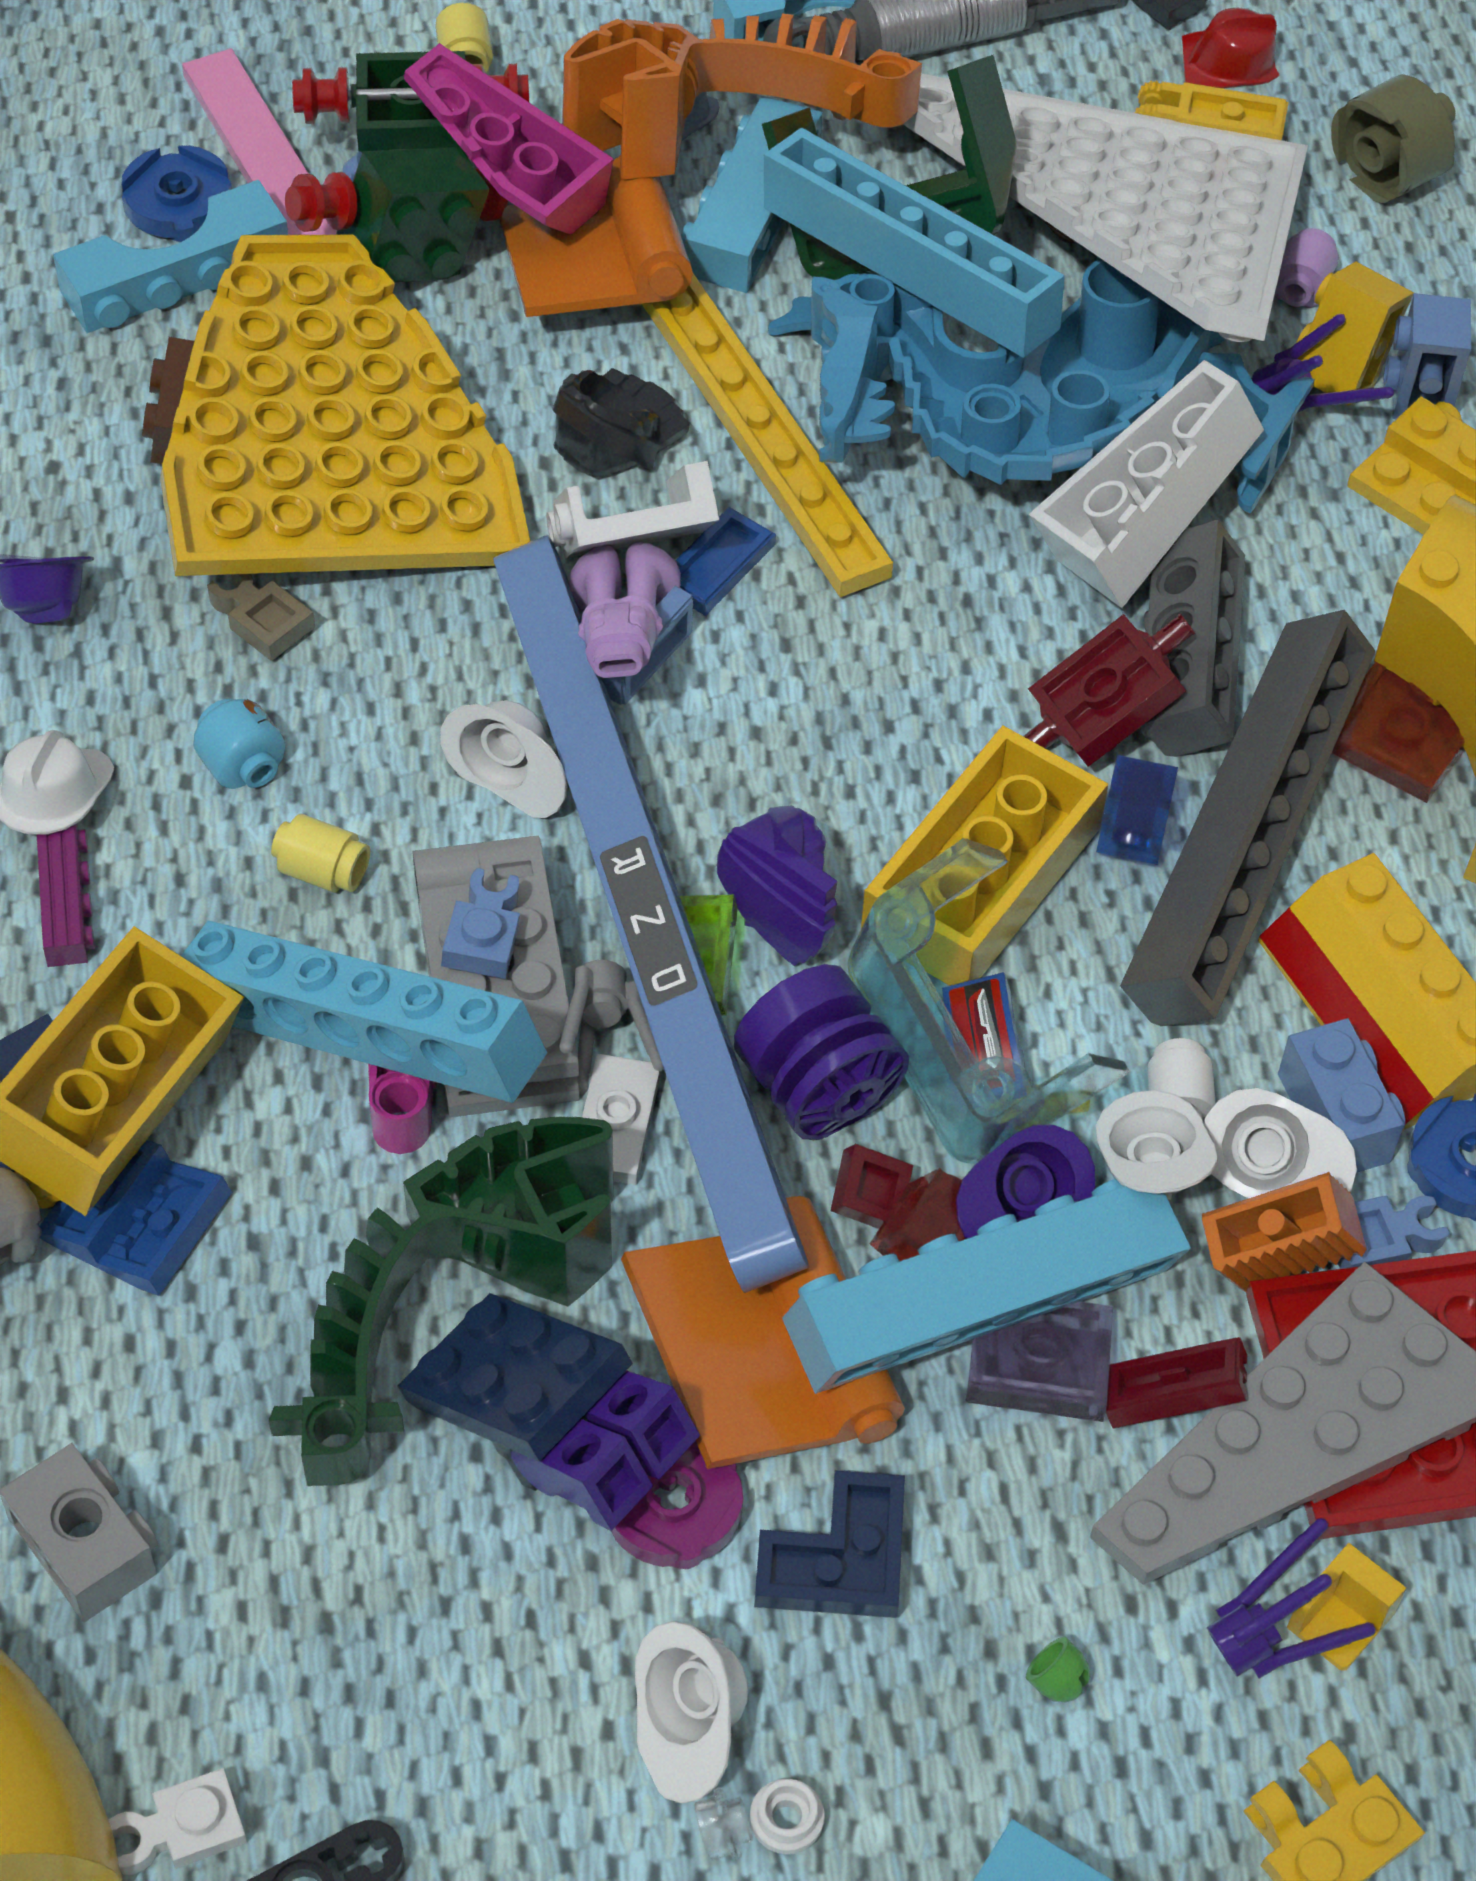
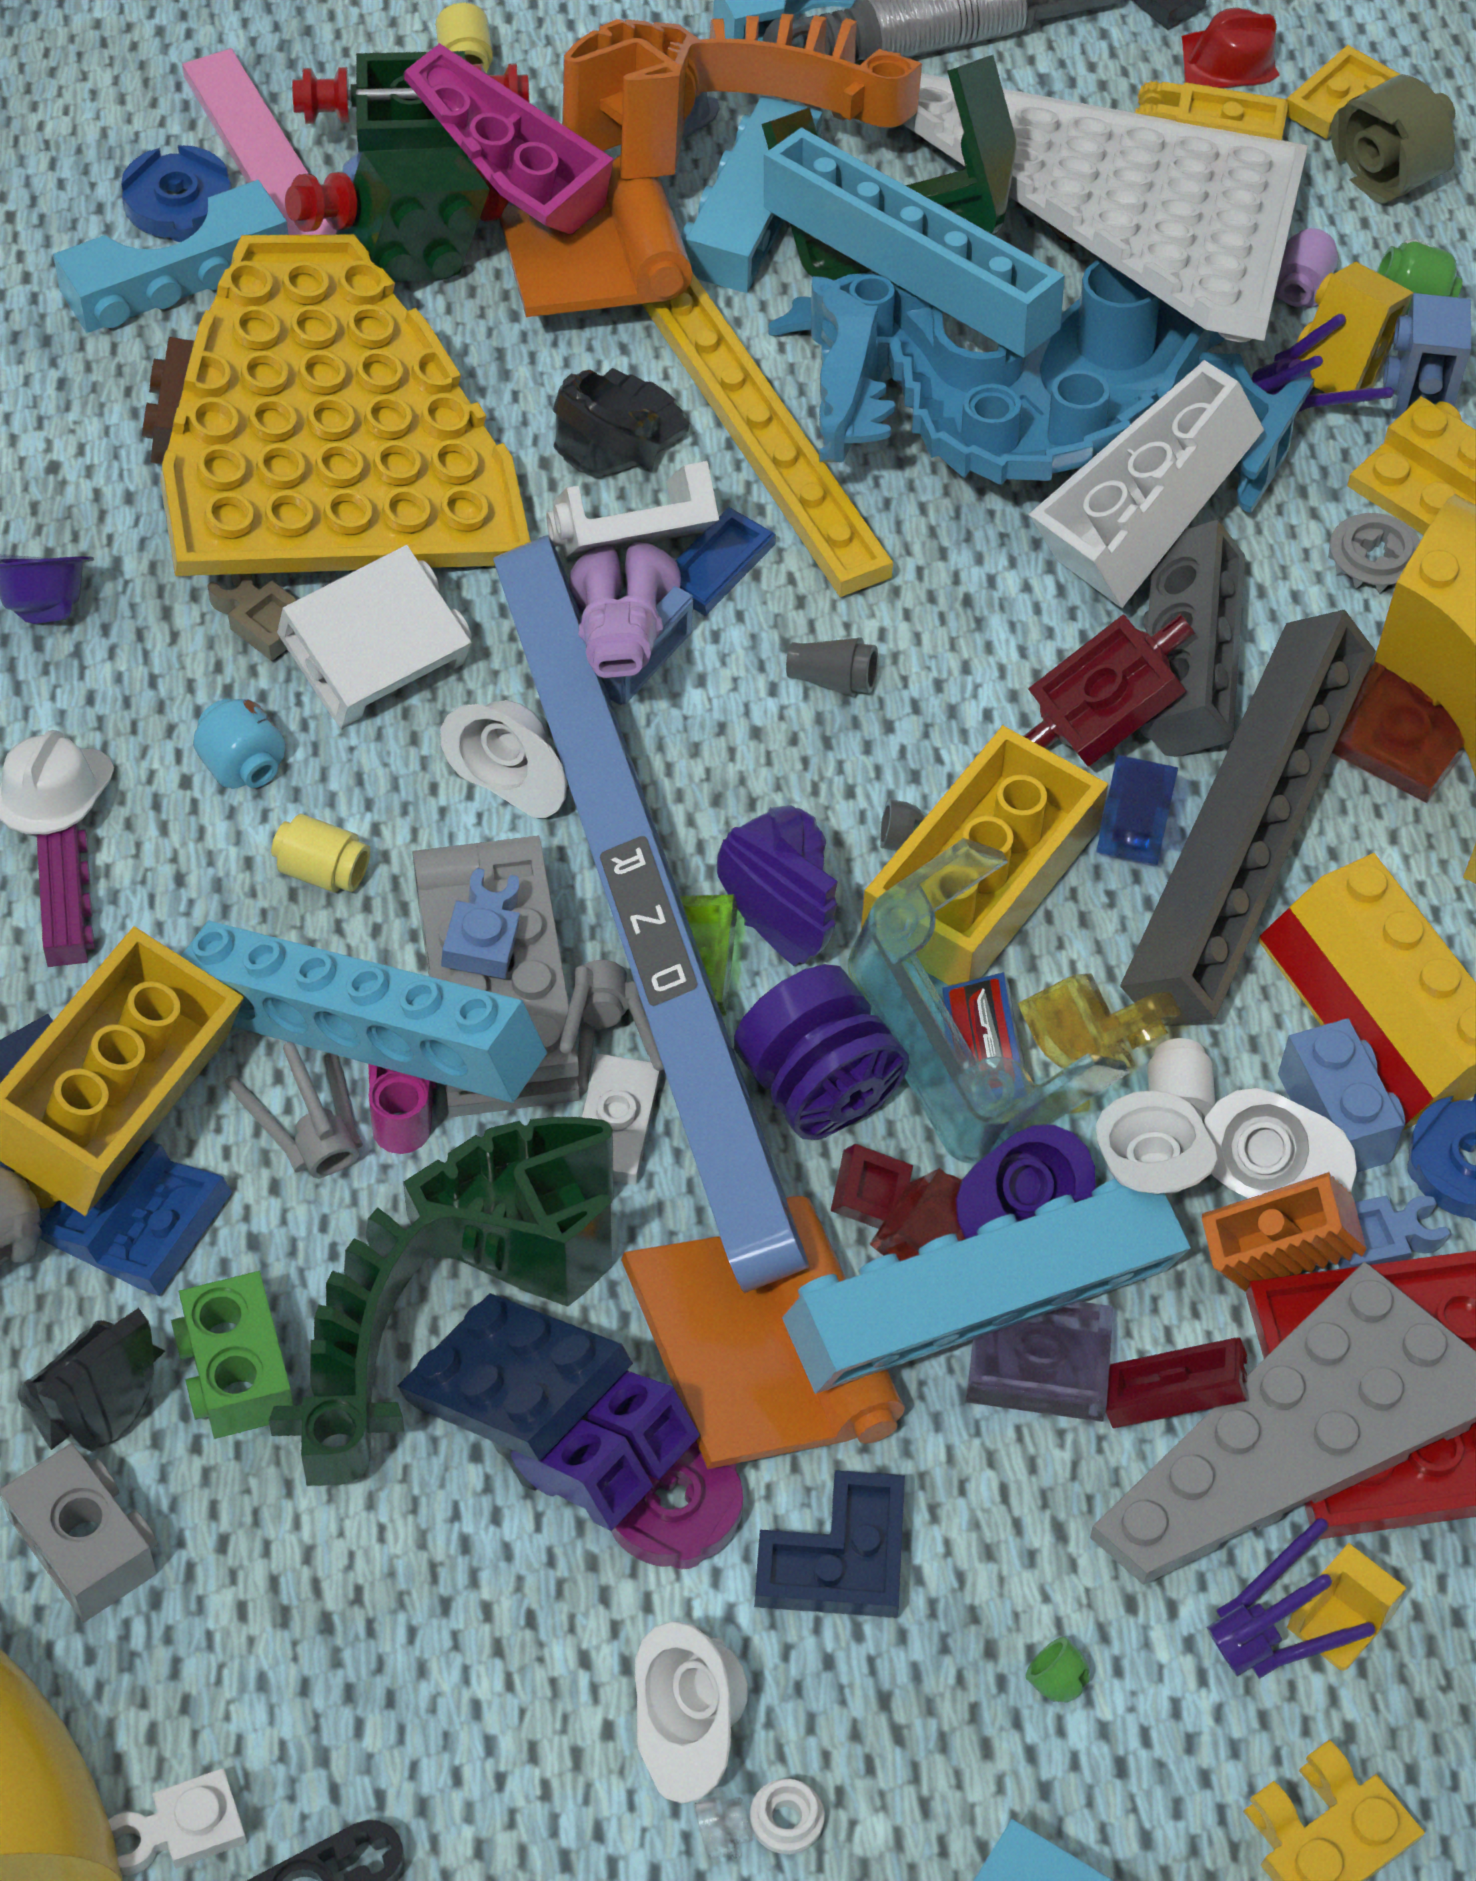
(94, 1384): none -> black hair
(242, 1354): none -> bright green brick
(323, 1140): none -> light grey plant
(373, 633): none -> white panel
(836, 664): none -> dark grey cone
(898, 823): none -> dark grey hinge
(1076, 1021): none -> clear yellow brick
(1333, 86): none -> yellow plate
(1361, 535): none -> light grey gear
(1421, 269): none -> bright green head

